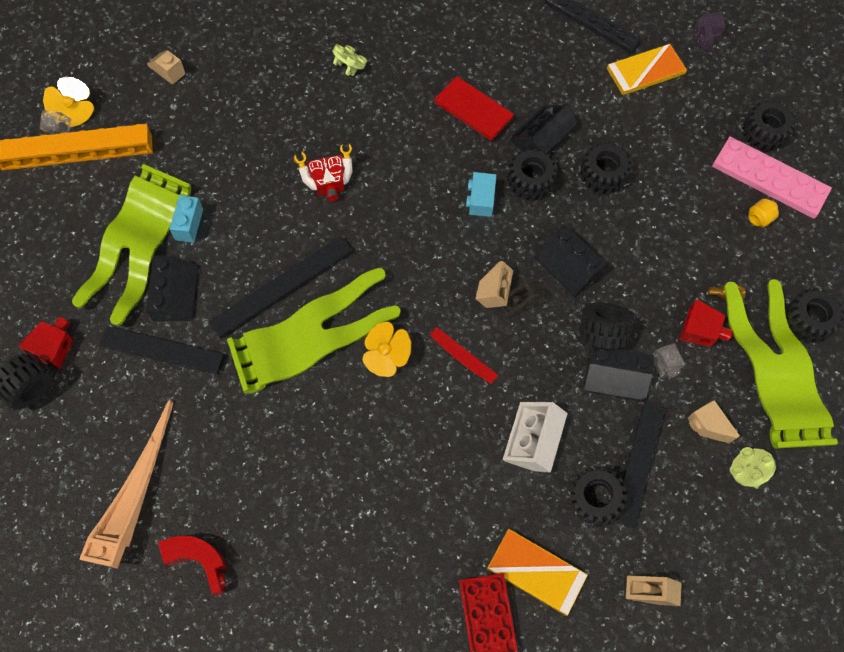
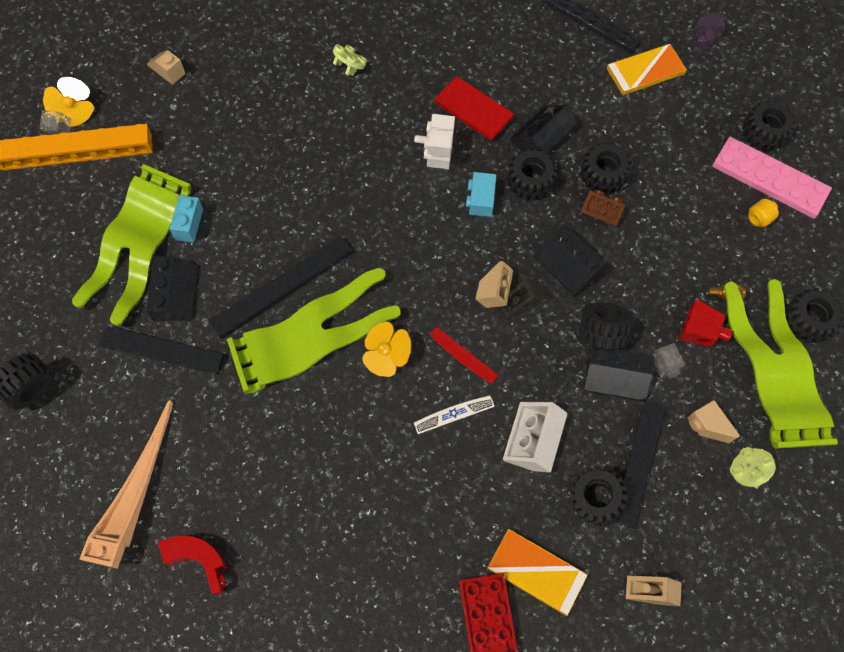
(49, 342): red torso -> none
(327, 174): torso -> none
(438, 141): none -> white brick
(453, 413): none -> white sticker
(603, 208): none -> reddish brown bracket

